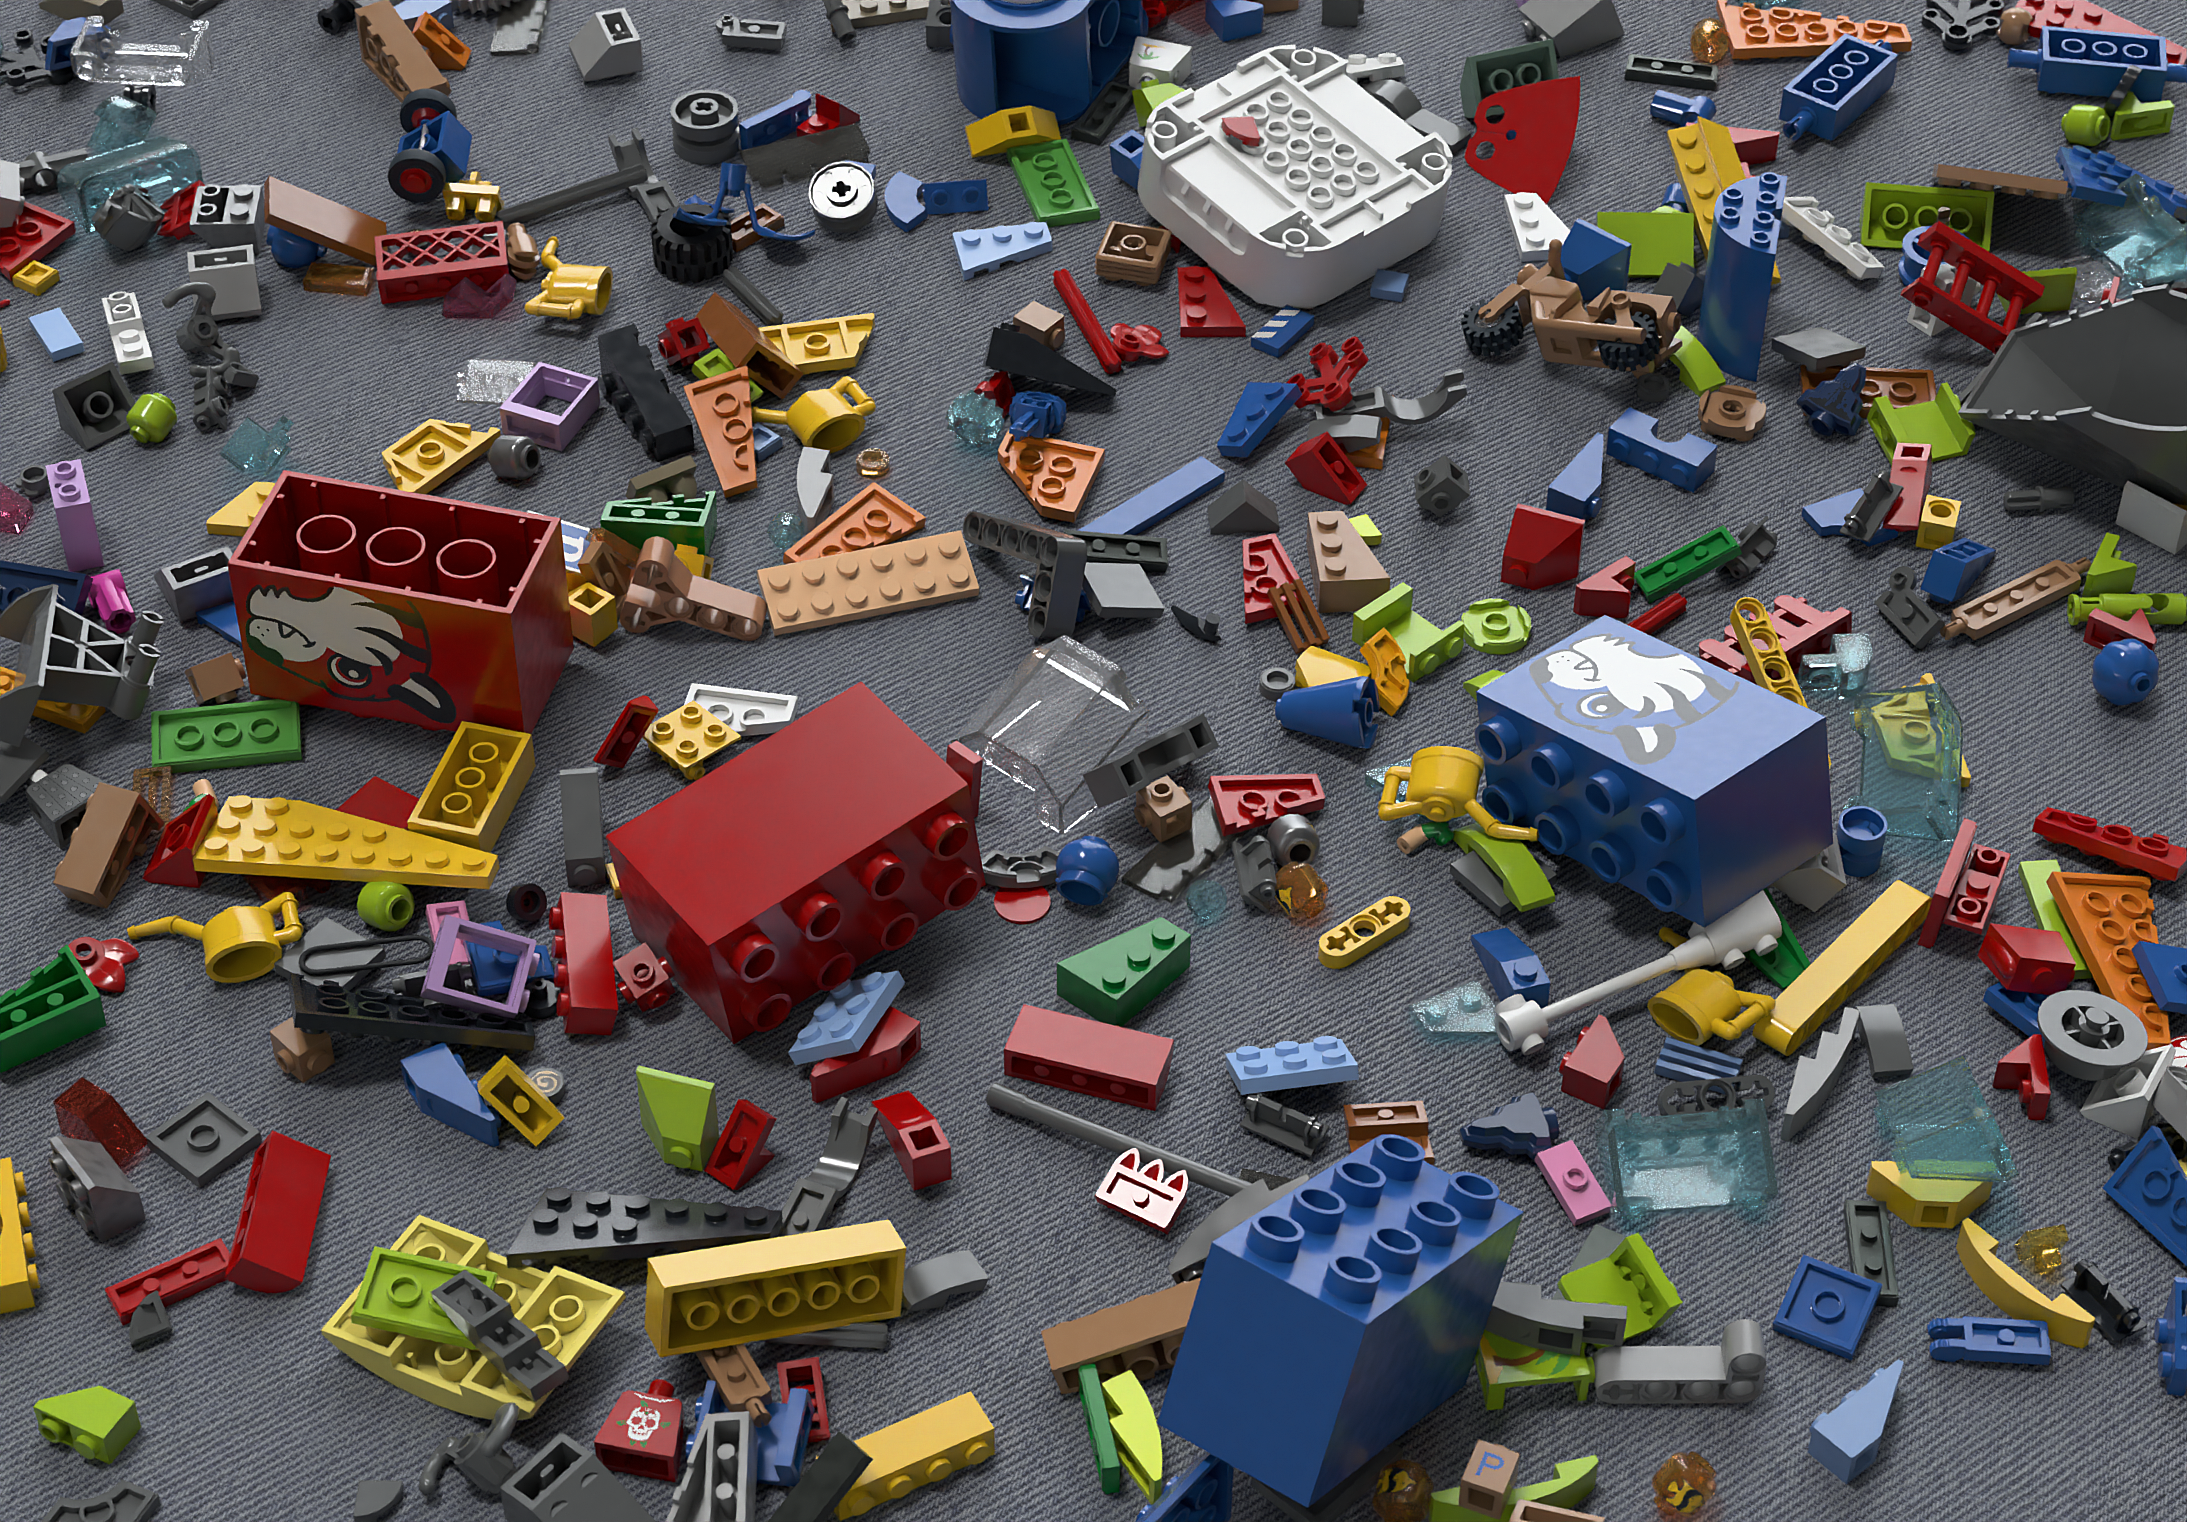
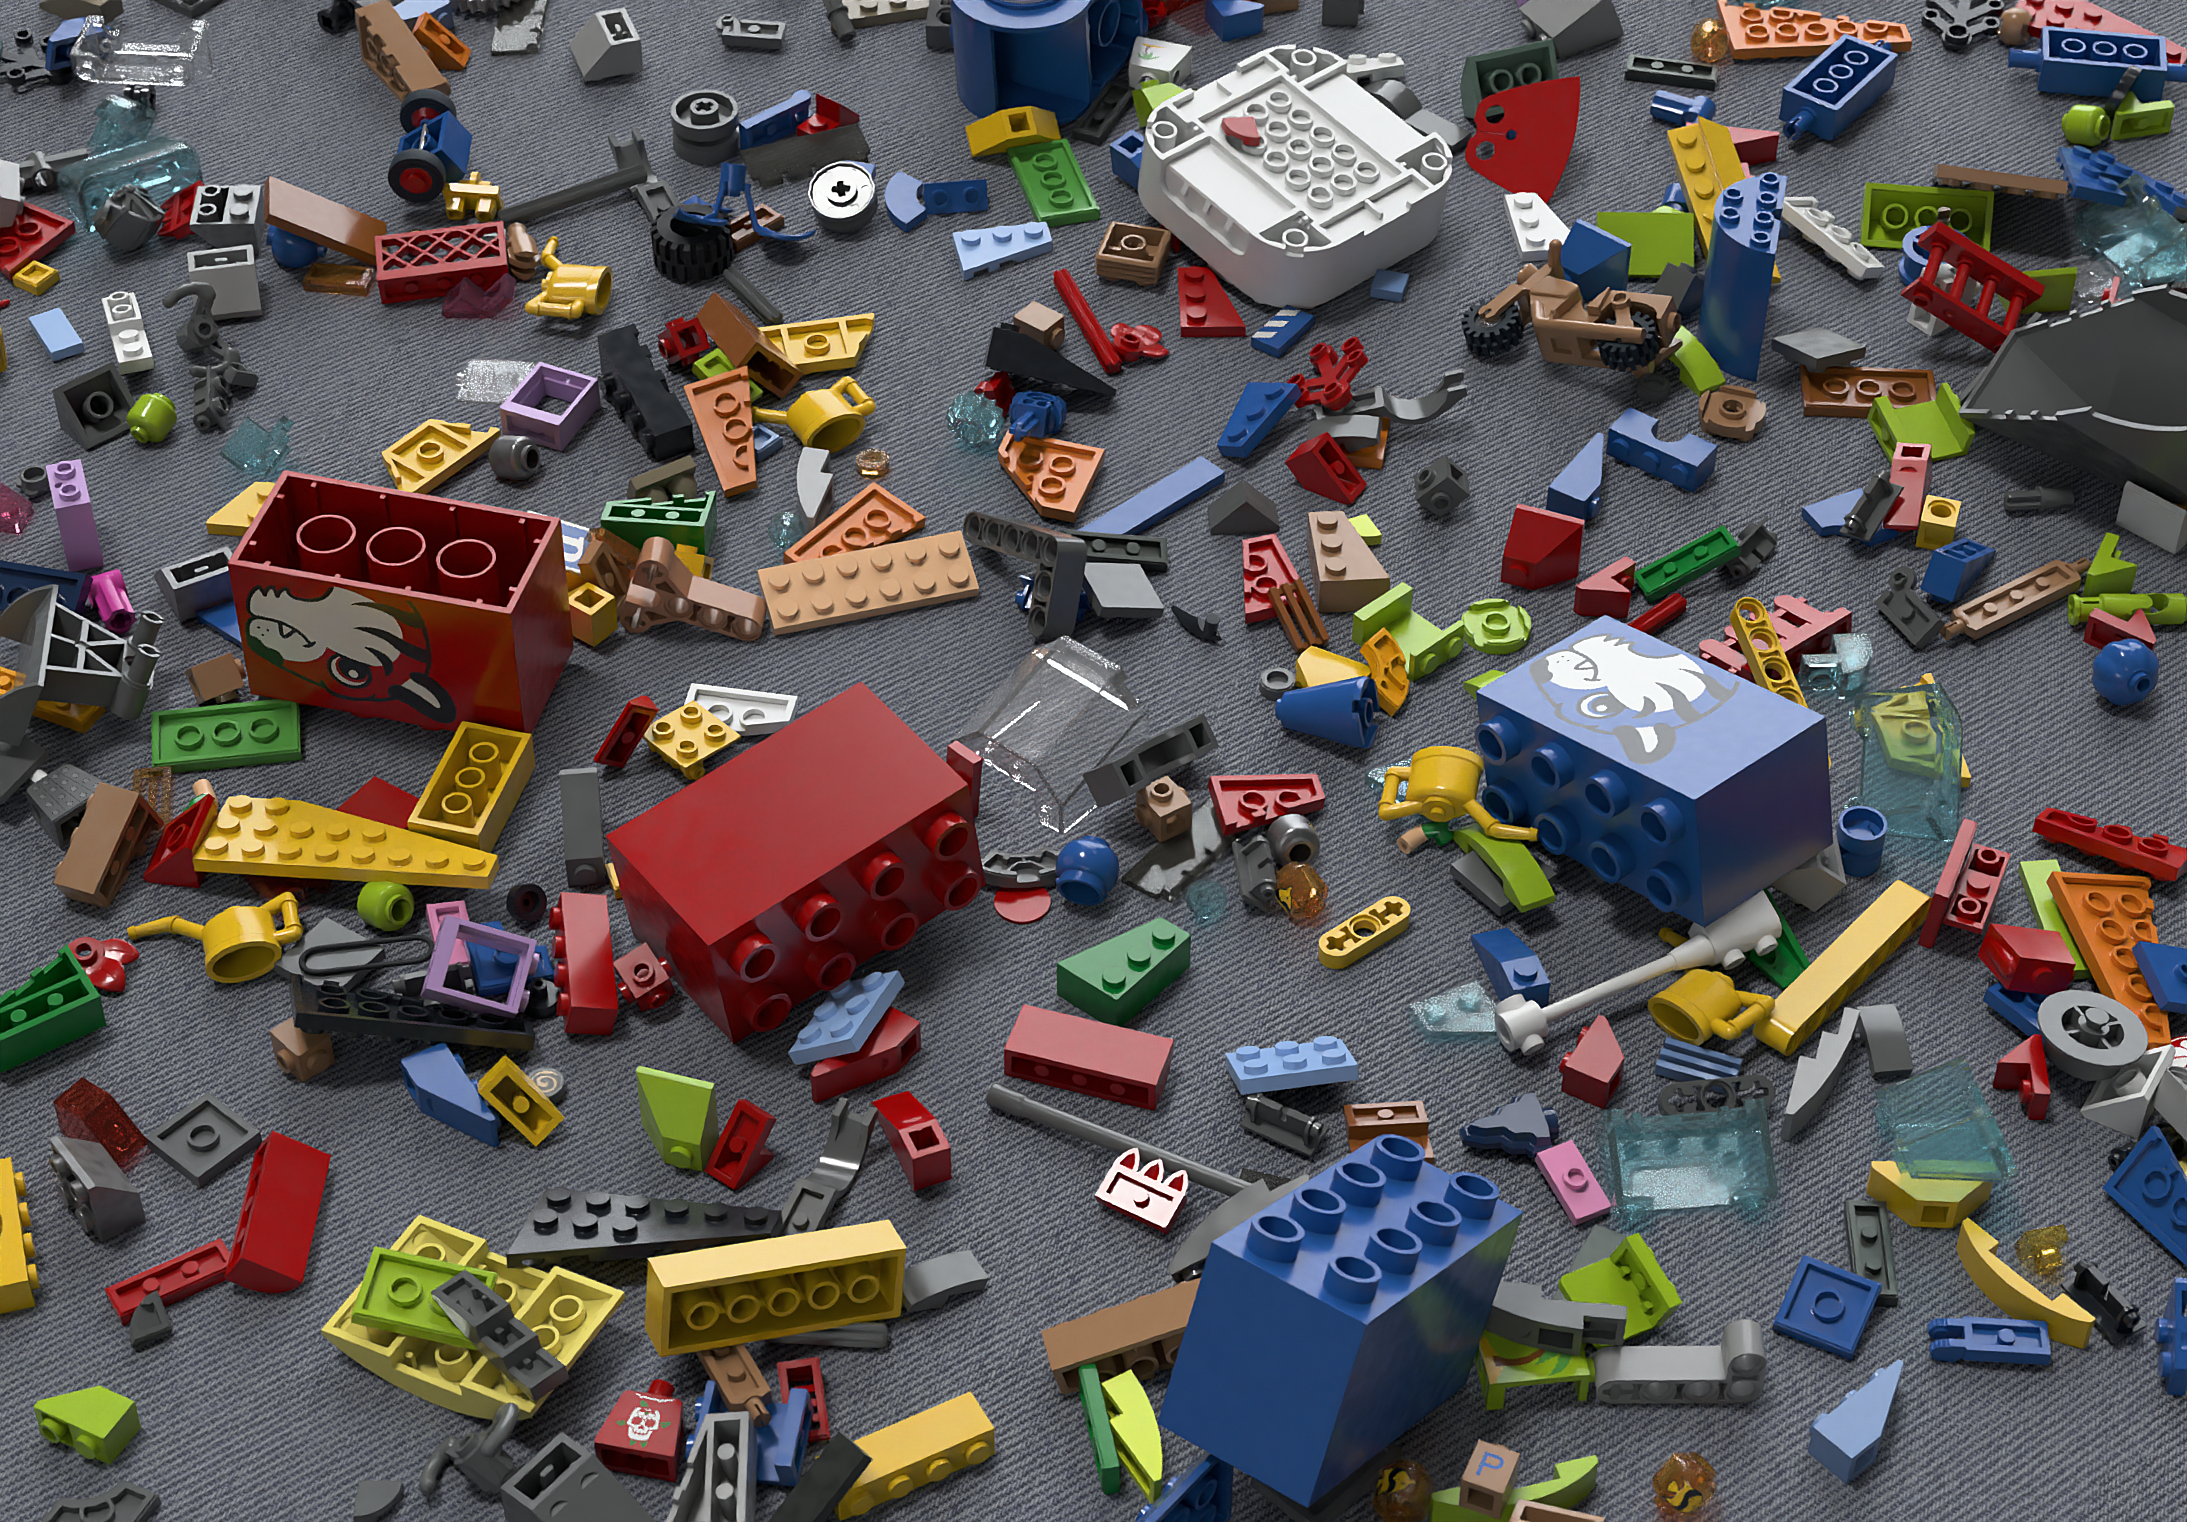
(1836, 402): dark blue rock -> none

